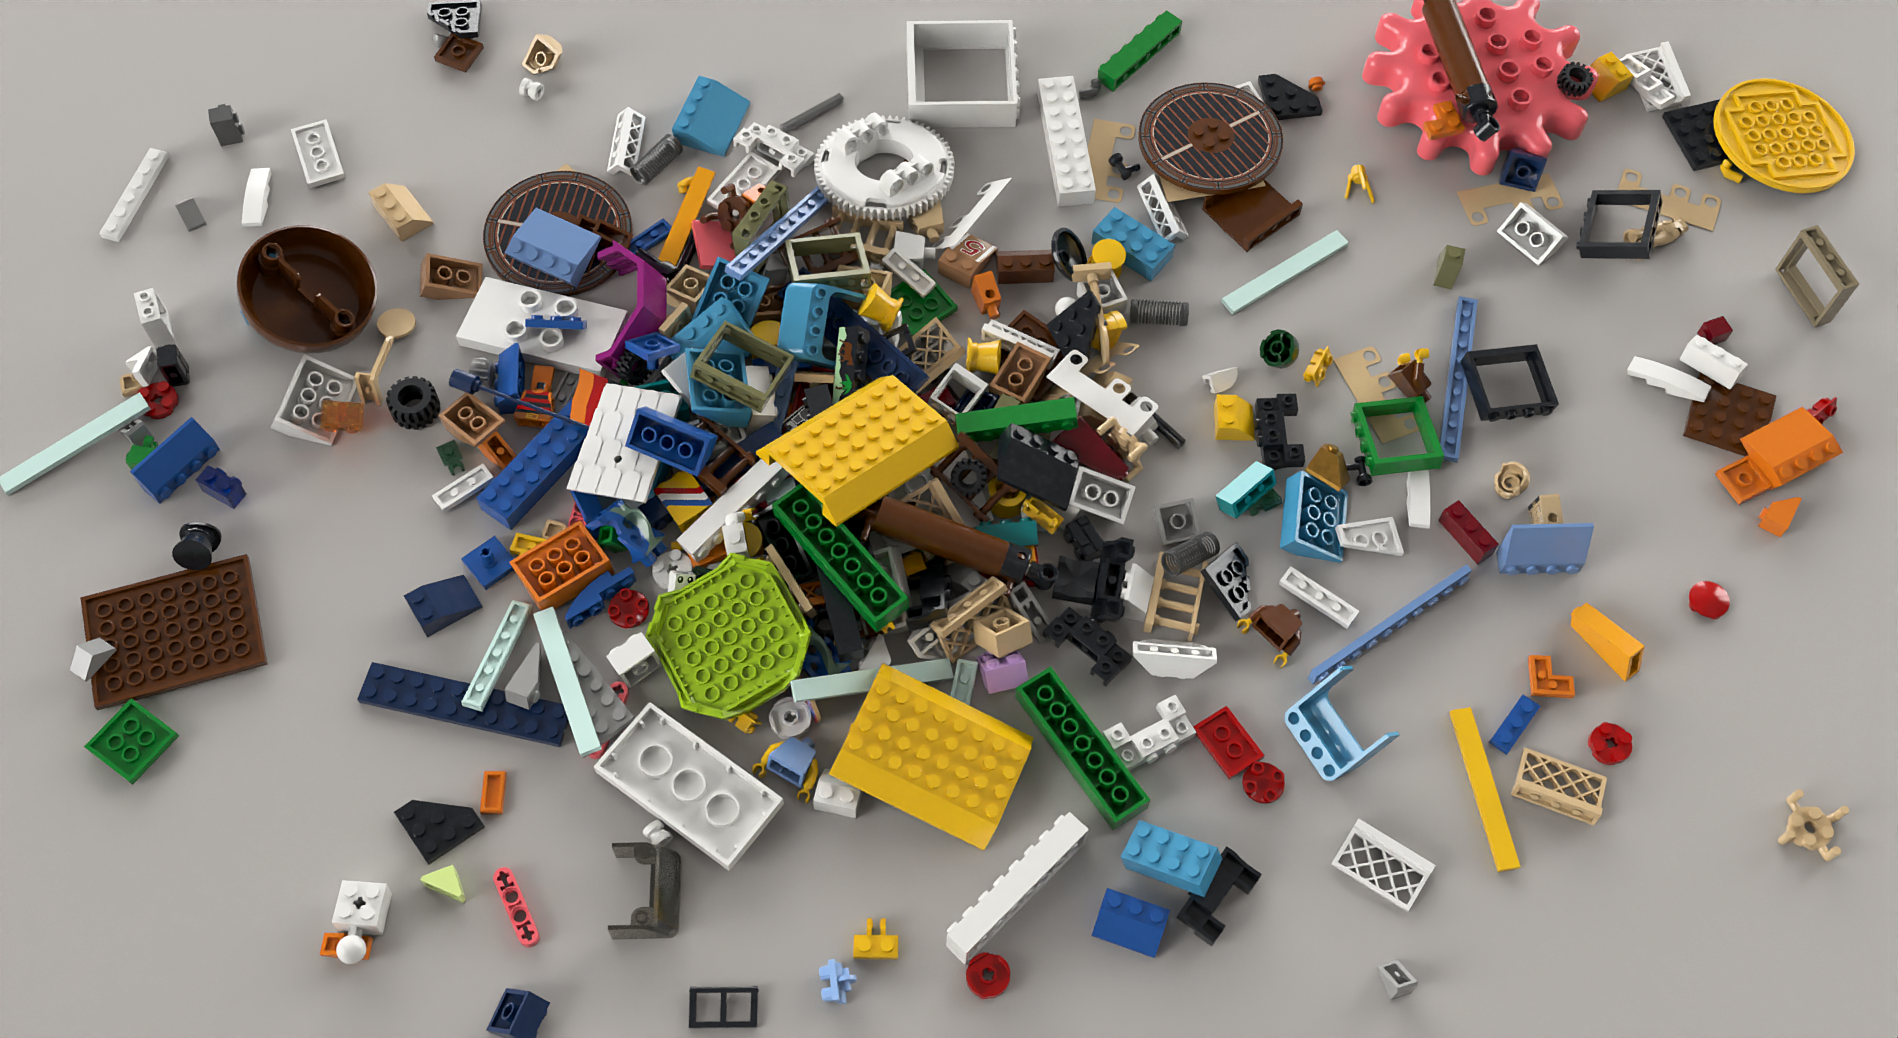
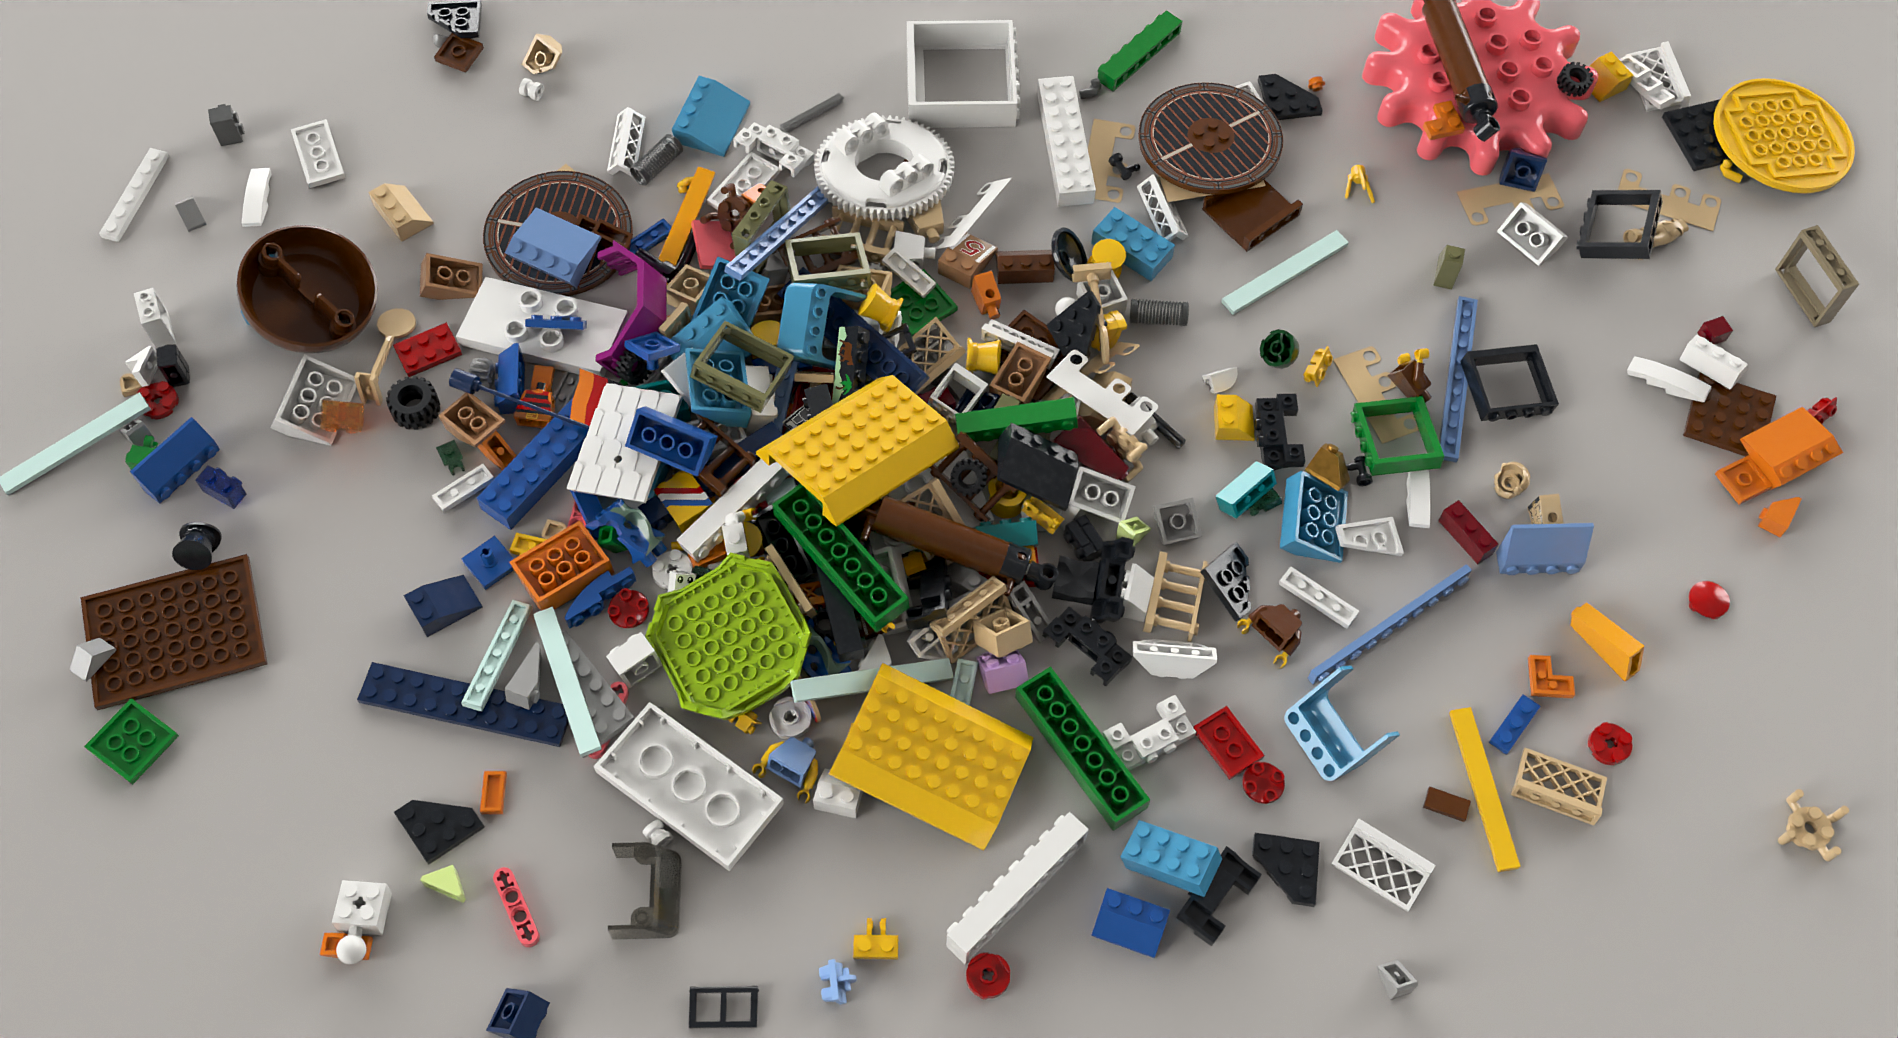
(427, 349): none -> red plate
(1132, 529): none -> yellowish green slope
(1200, 547): dark grey piece -> none
(1290, 864): none -> black plate
(1446, 804): none -> reddish brown tile

